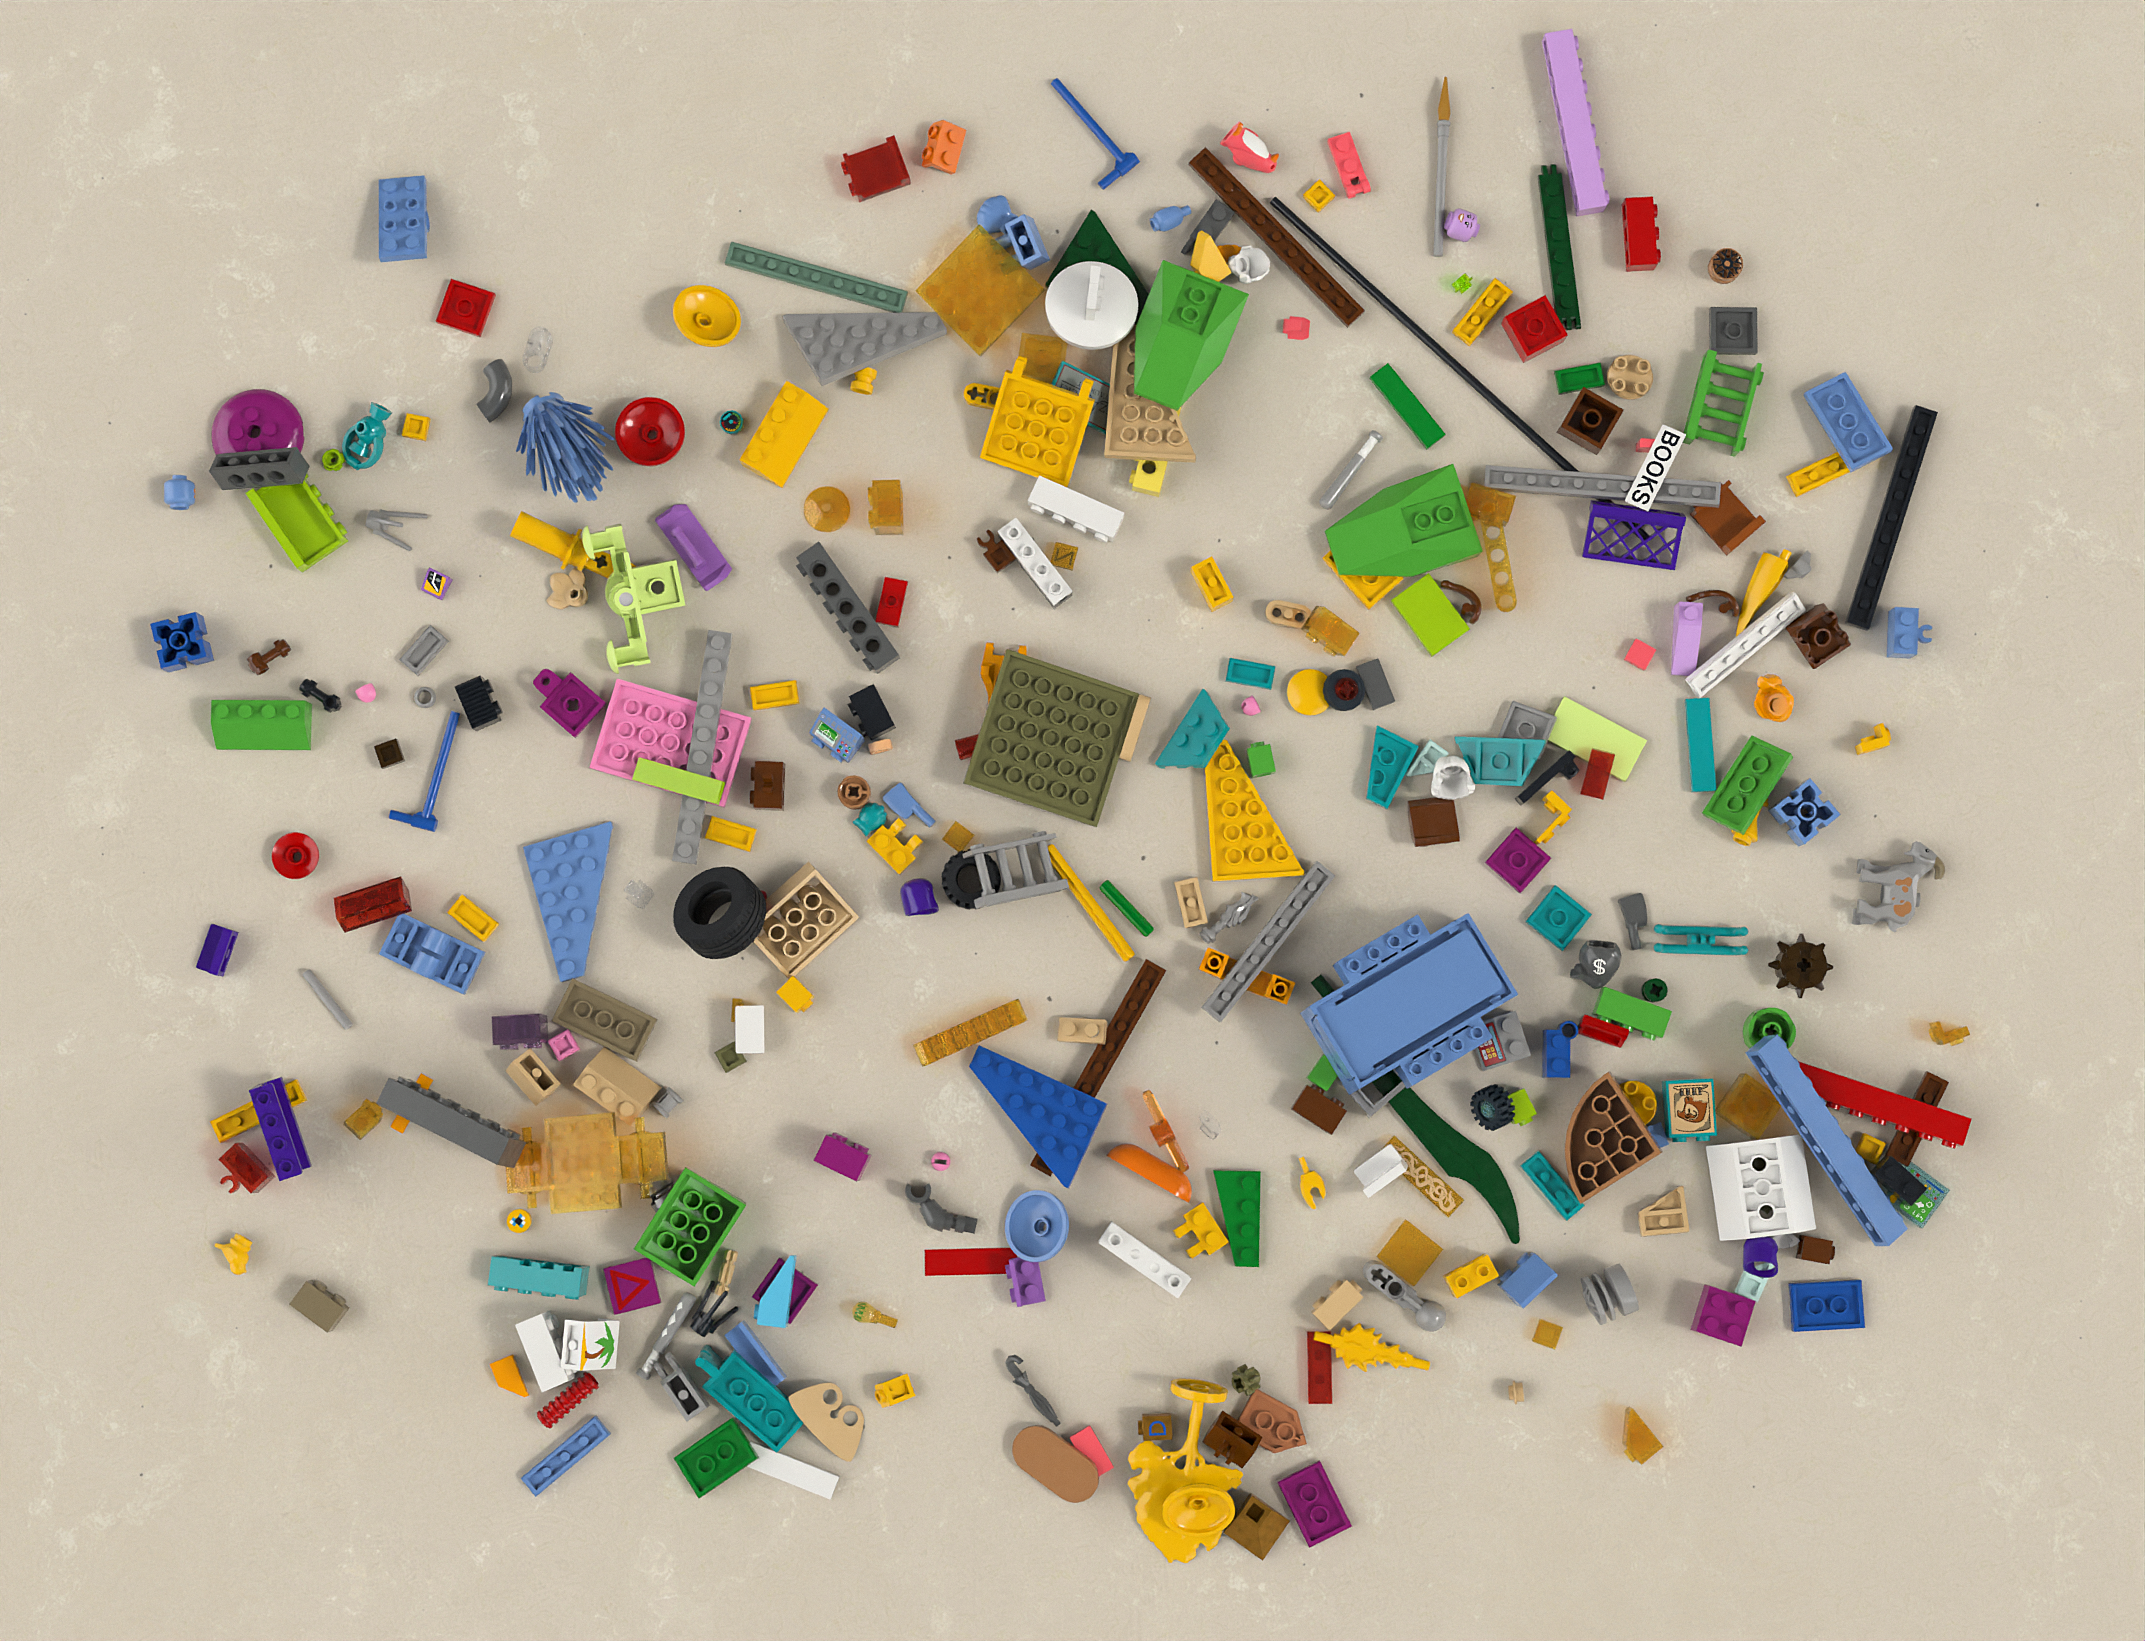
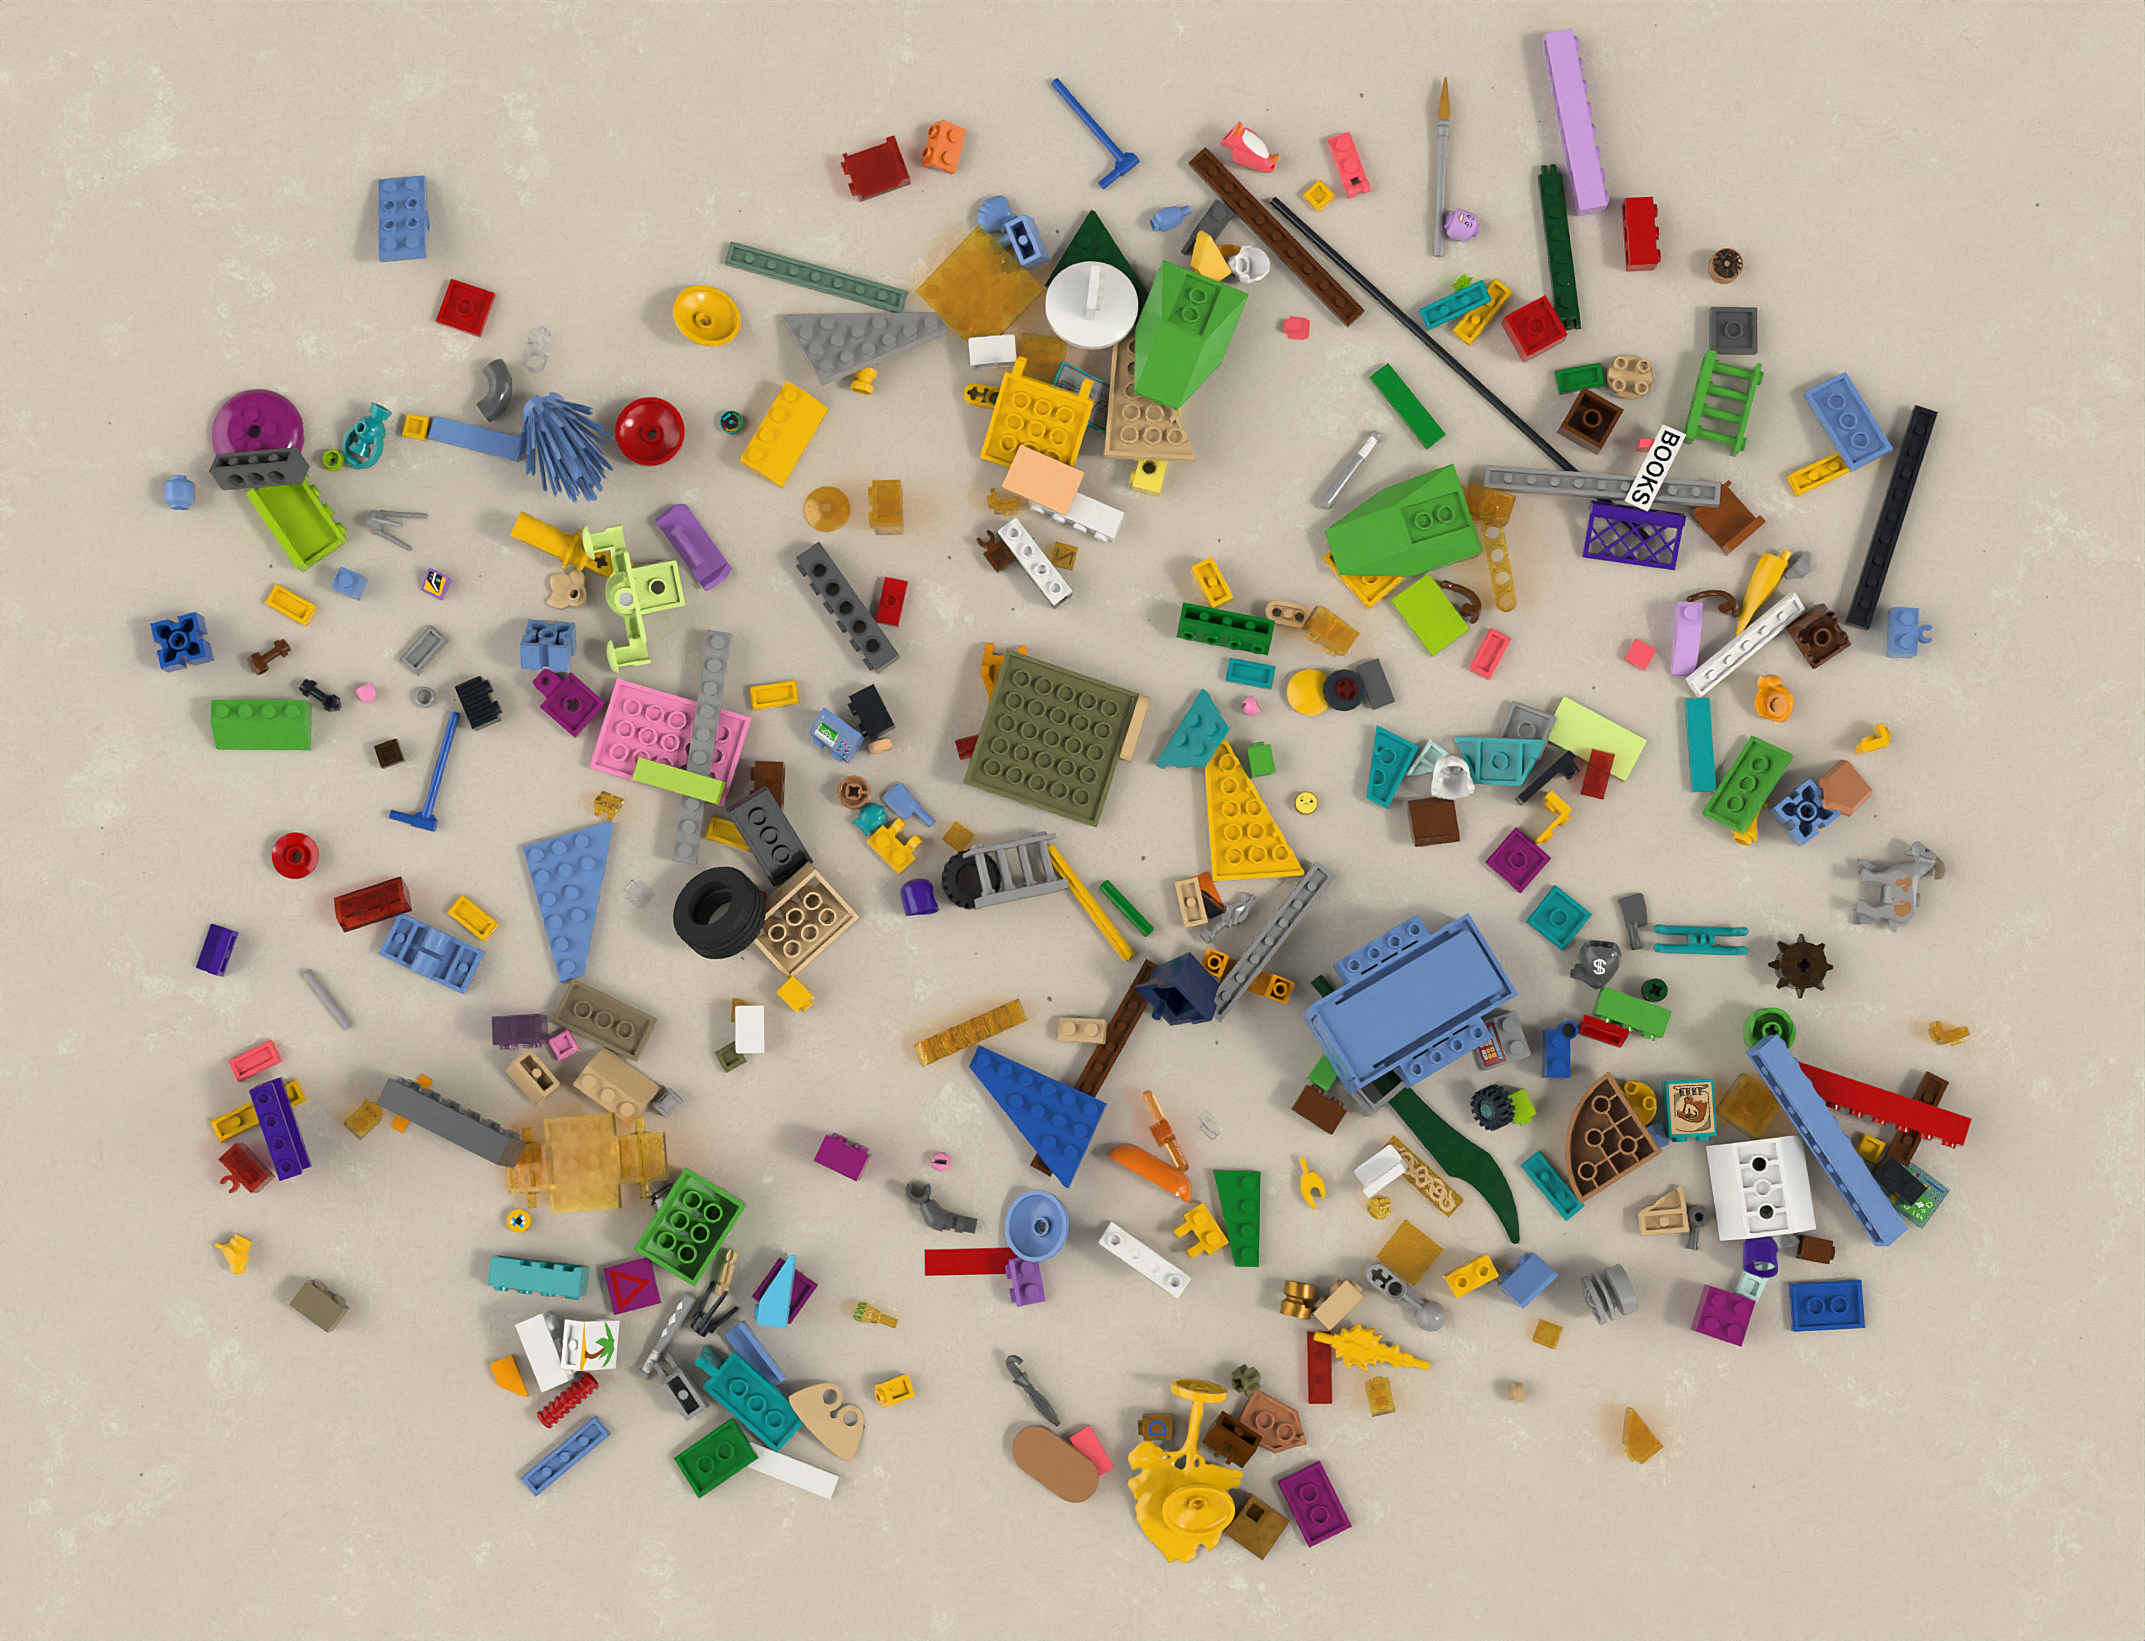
(255, 1061): none -> coral tile
(291, 605): none -> yellow tile
(349, 583): none -> medium blue brick
(475, 438): none -> medium blue tile
(548, 645): none -> medium blue brick
(607, 803): none -> clear yellow tile
(769, 835): none -> black tile
(992, 352): none -> white panel
(1007, 506): none -> clear yellow bracket
(1043, 480): none -> light nougat tile
(1181, 991): none -> dark blue piece
(1210, 896): none -> sticker
(1225, 629): none -> green brick
(1297, 1299): none -> pearl gold wheel
(1305, 803): none -> light yellow tile
(1379, 1207): none -> clear yellow tile
(1379, 1396): none -> clear yellow bracket
(1455, 305): none -> teal tile
(1489, 654): none -> coral tile
(1695, 1225): none -> dark grey bar
(1844, 789): none -> nougat tile

